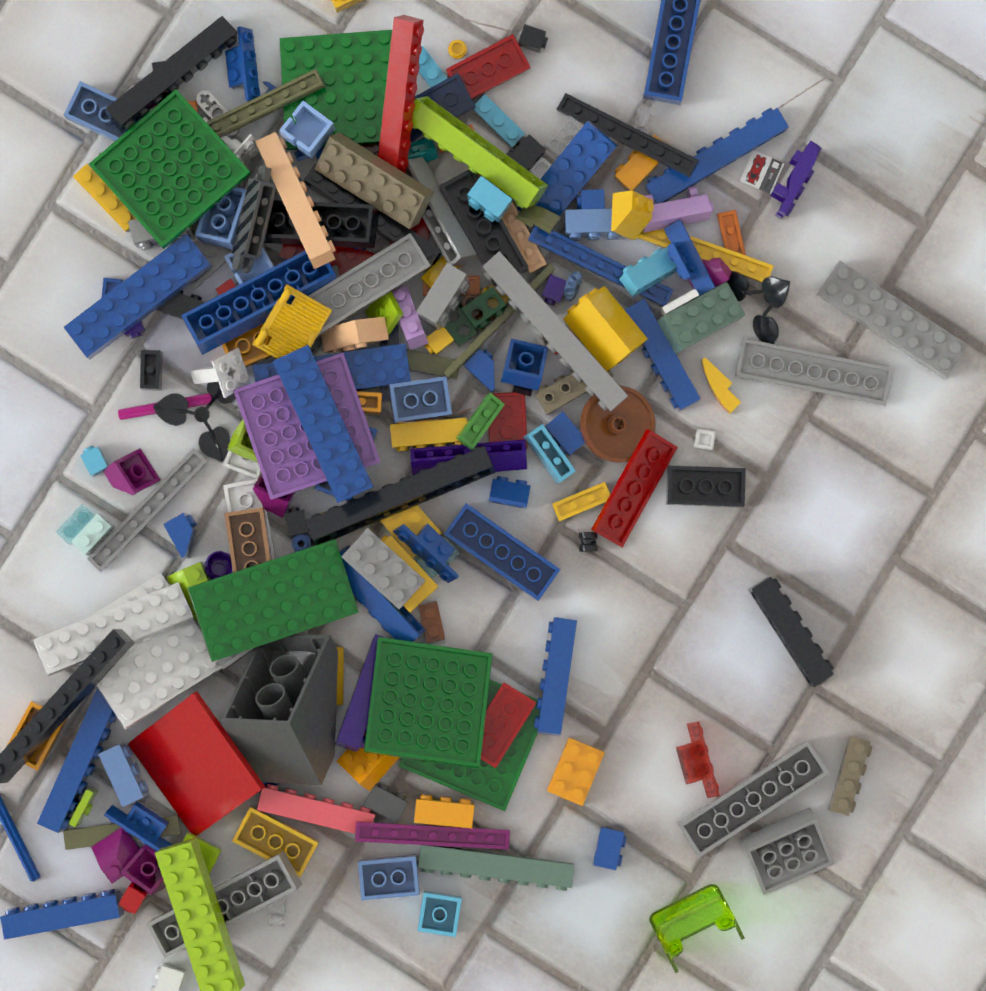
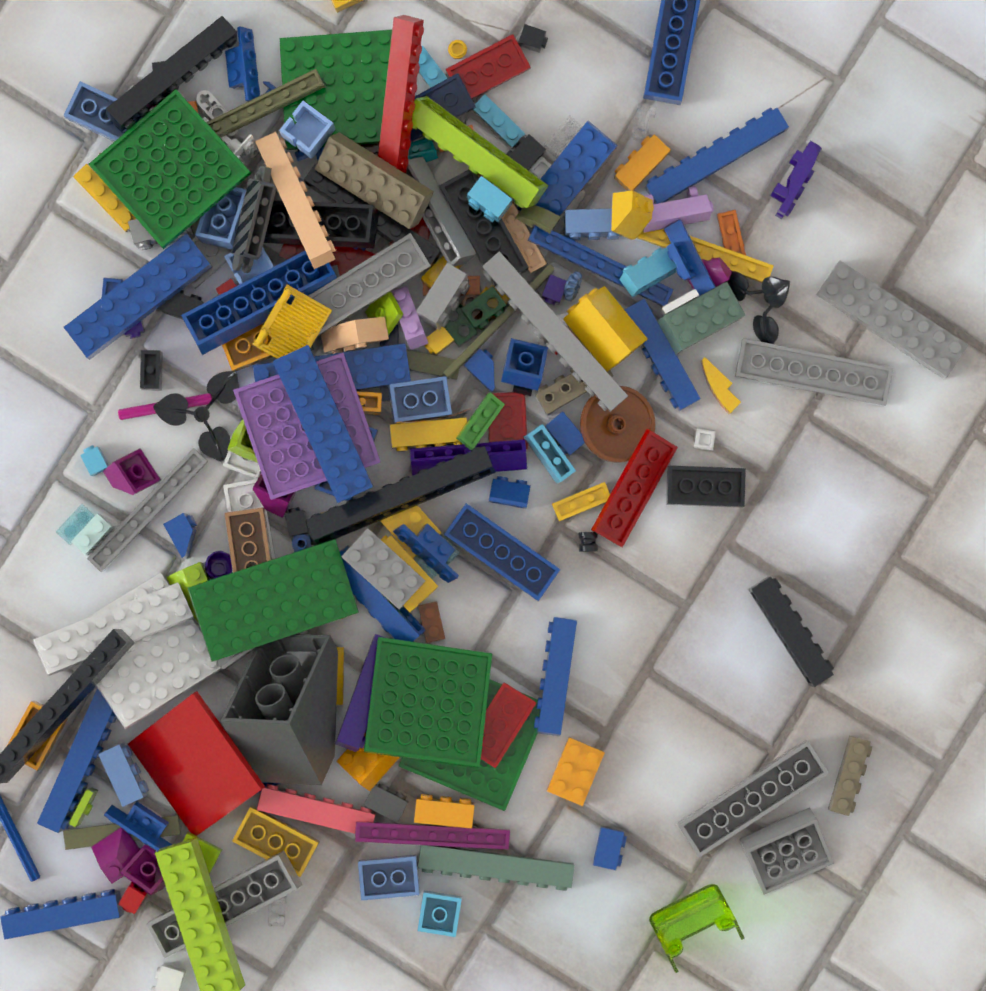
(227, 370): white piece -> none
(590, 199): blue brick -> none
(628, 135): black plate -> none
(696, 761): clear red bracket -> none
(762, 172): sticker -> none

